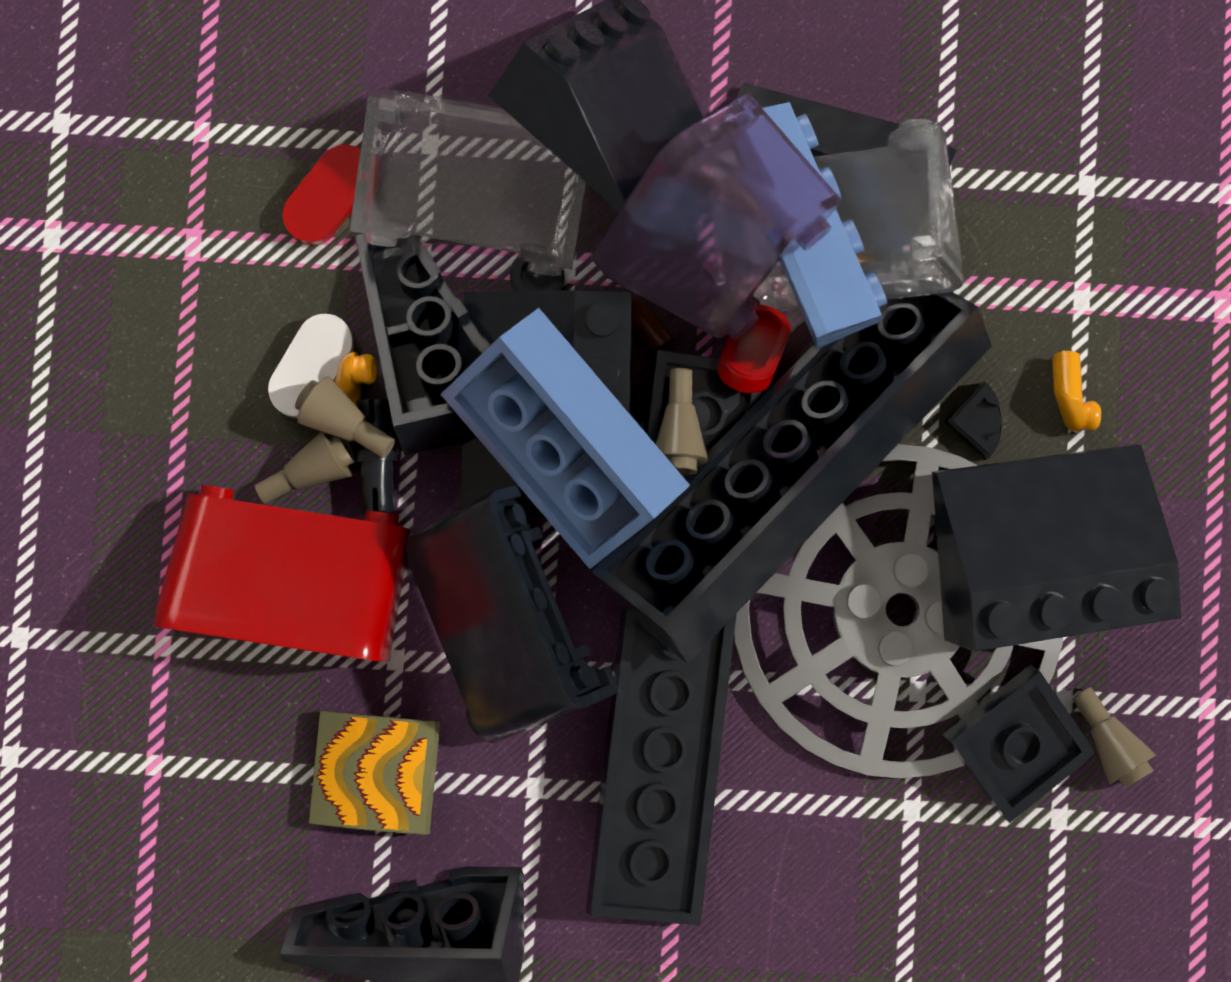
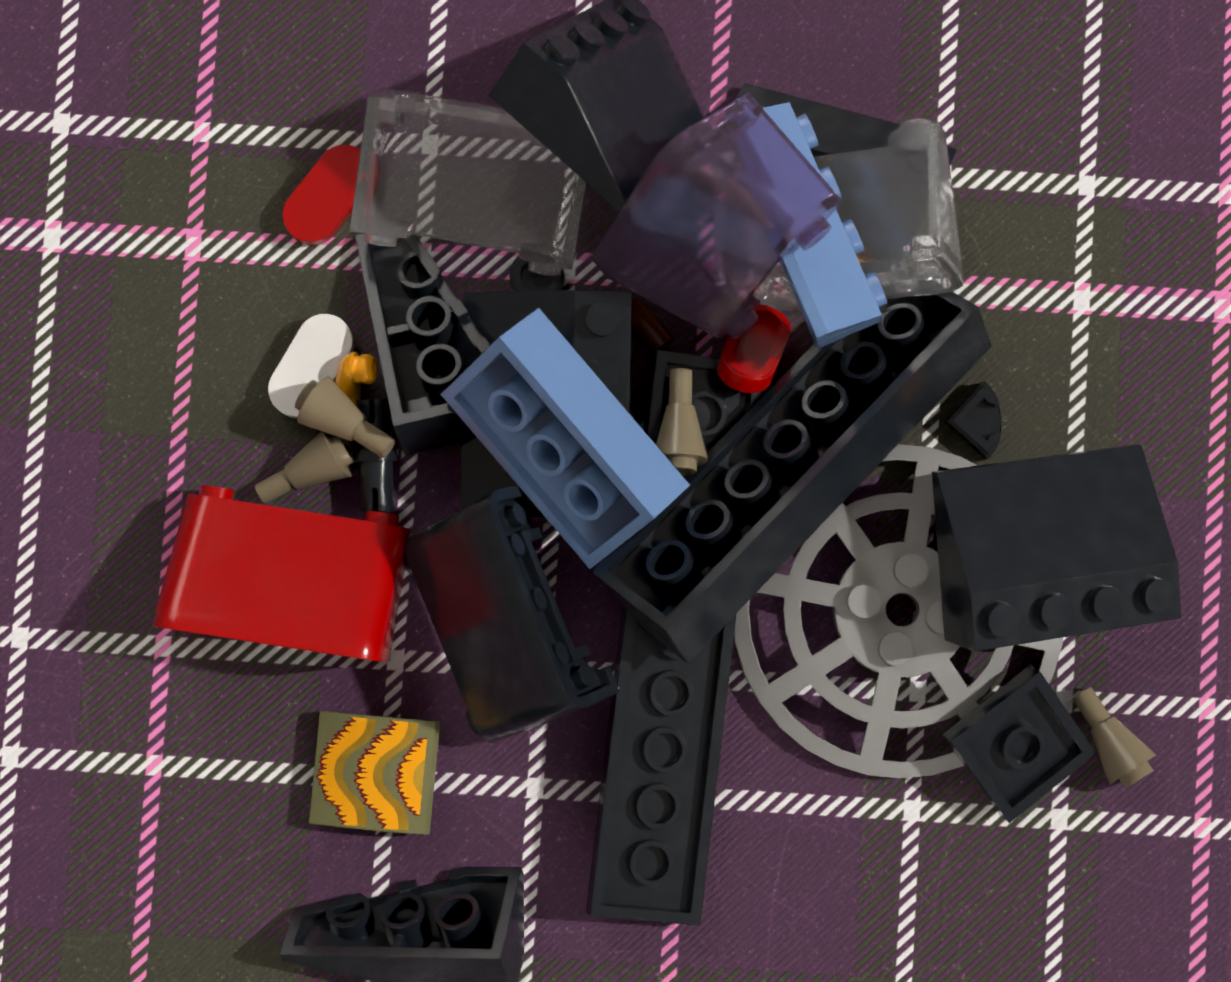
(1068, 393): light orange arm -> none

